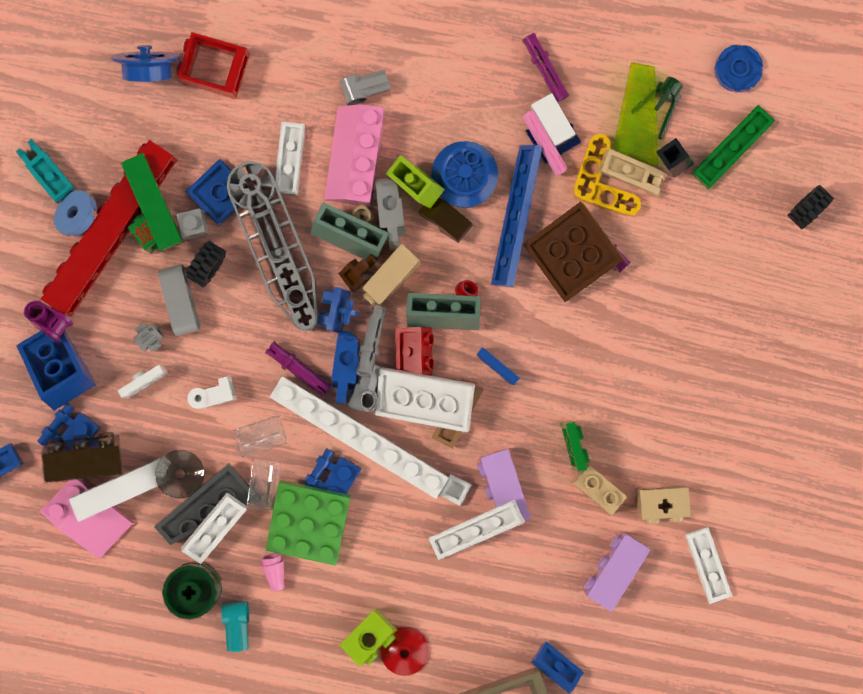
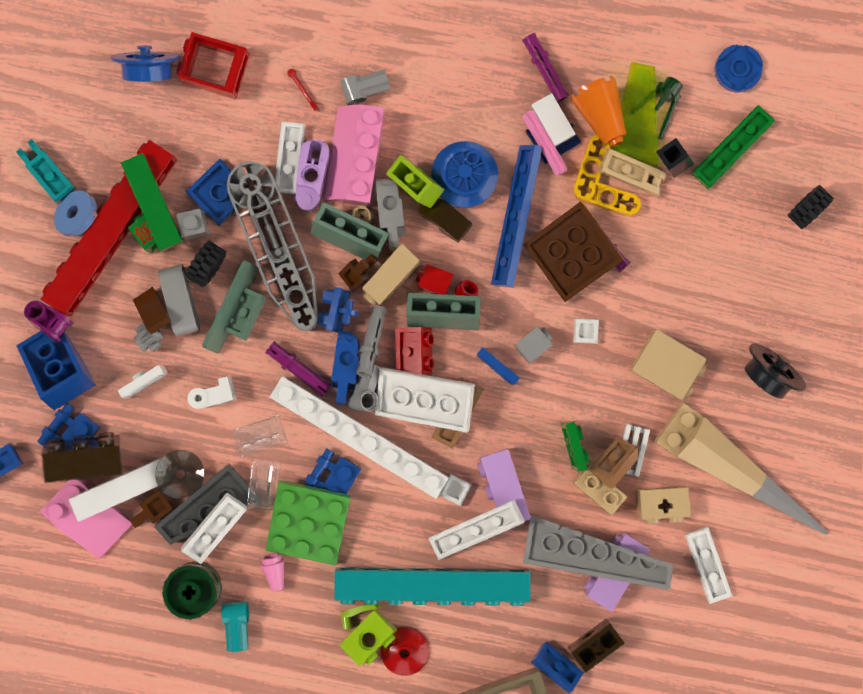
(151, 310): none -> reddish brown tile
(153, 507): none -> reddish brown plate
(237, 311): none -> sand green bracket
(292, 74): none -> red hinge
(310, 193): none -> lavender piece
(346, 616): none -> lime piece
(432, 585): none -> teal brick
(434, 280): none -> red brick
(534, 344): none -> light grey brick
(576, 552): none -> light grey wing
(586, 331): none -> white tile
(596, 645): none -> dark brown brick
(602, 110): none -> orange cone
(615, 462): none -> medium nougat slope
(637, 430): none -> white tile
(668, 365): none -> tan panel
(705, 447): none -> tan plate
(773, 372): none -> black wheel

